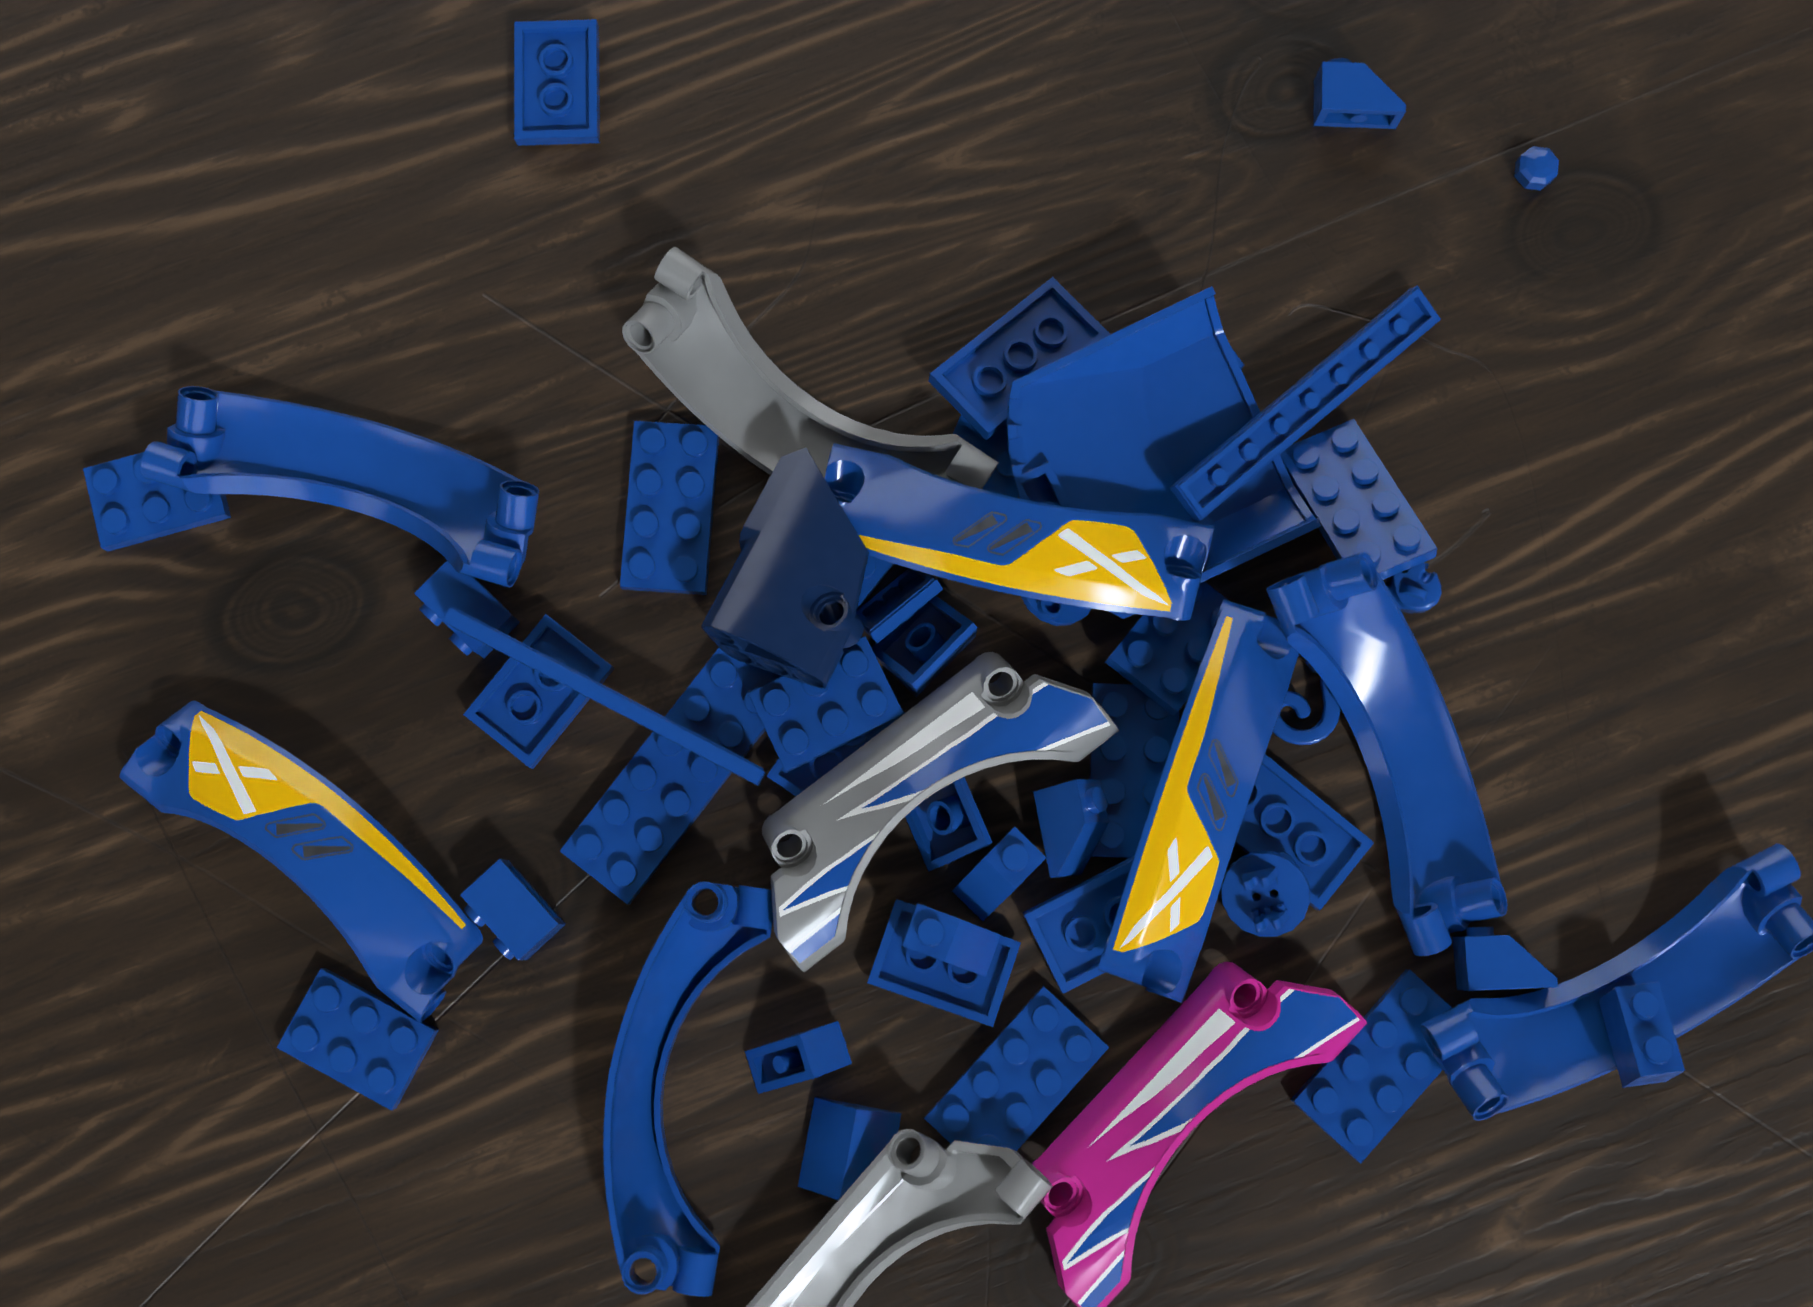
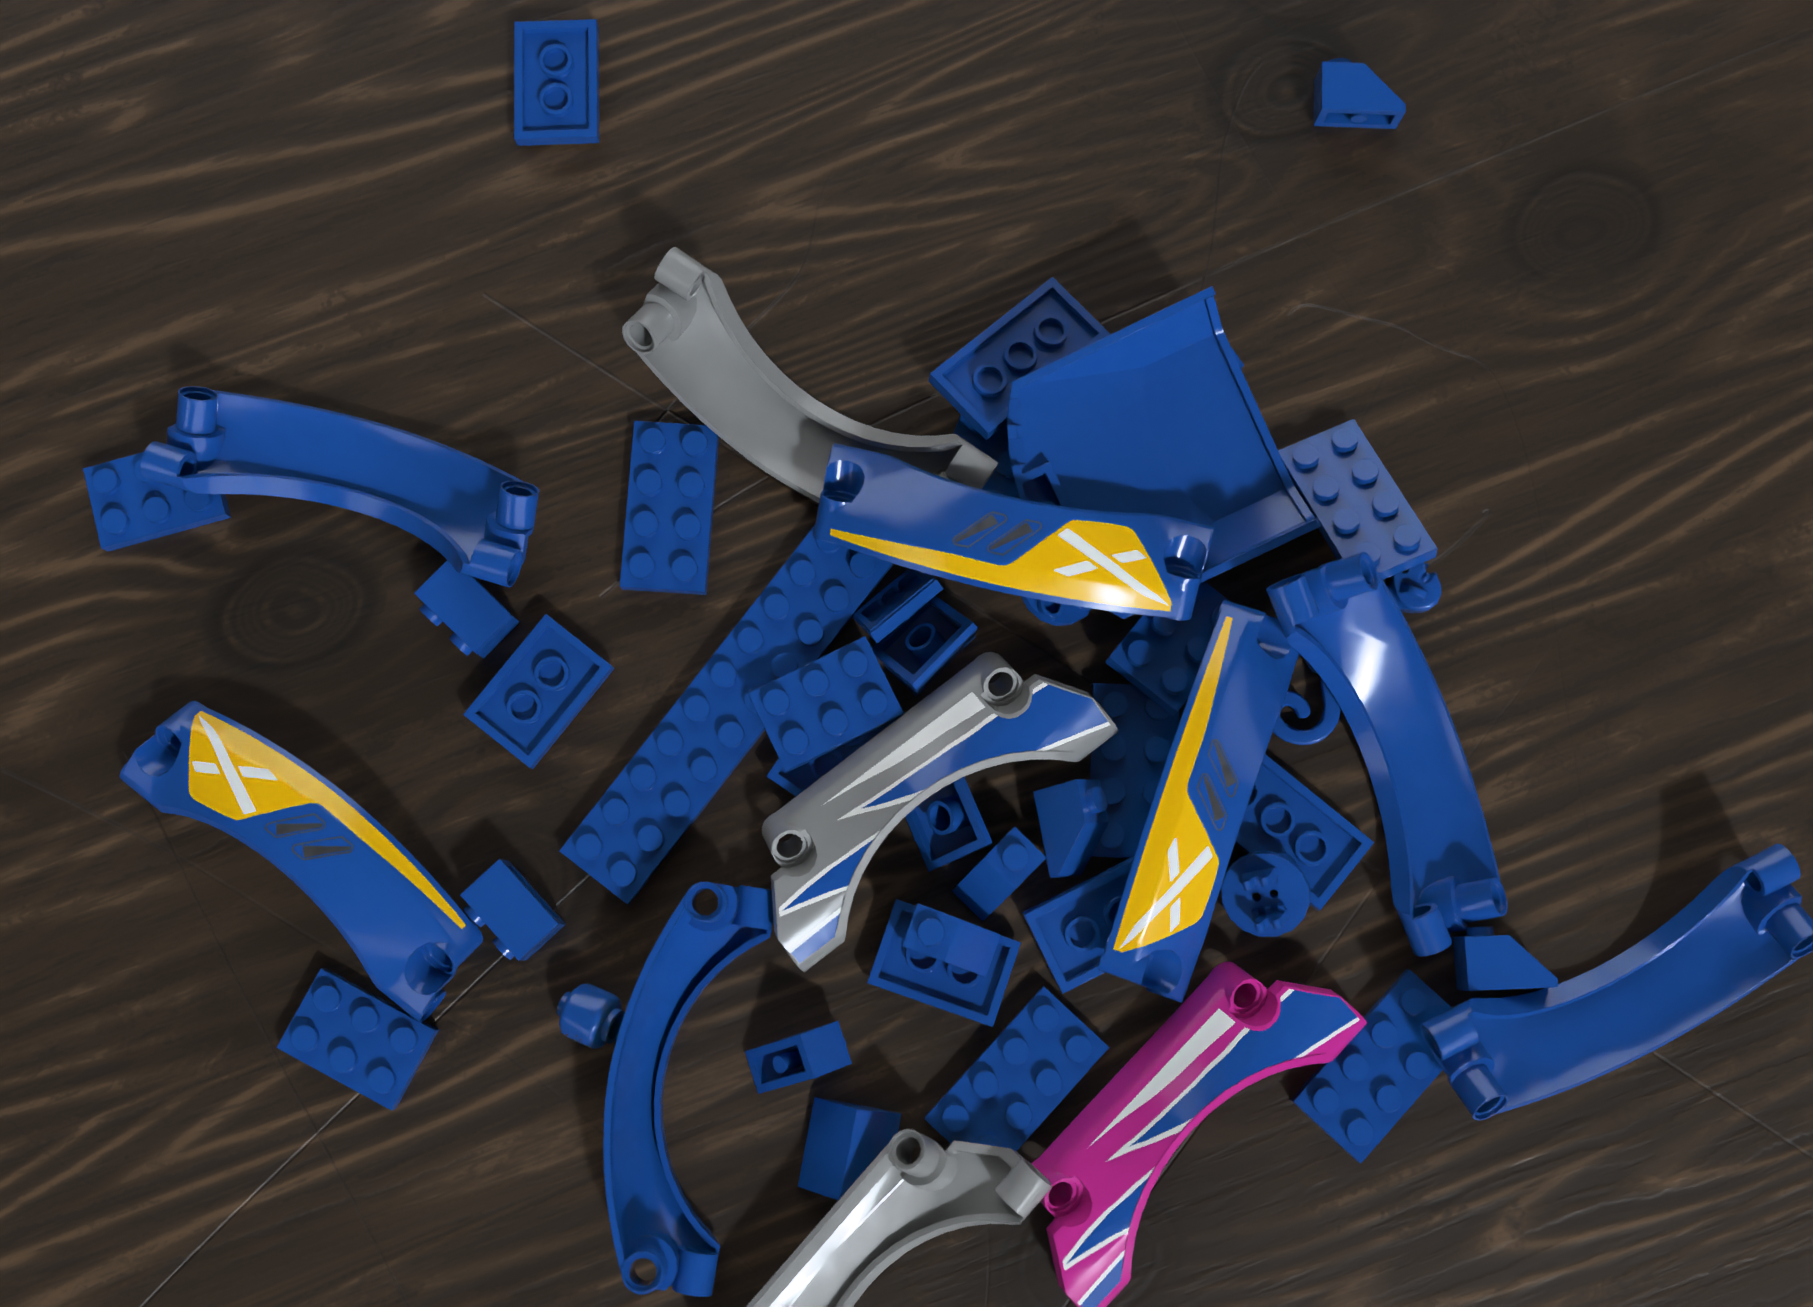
(590, 1015): none -> blue head
(604, 695): blue tile -> none
(792, 579): dark blue panel -> none
(1304, 404): blue tile -> none
(1536, 168): blue tile -> none
(1641, 1034): blue brick -> none

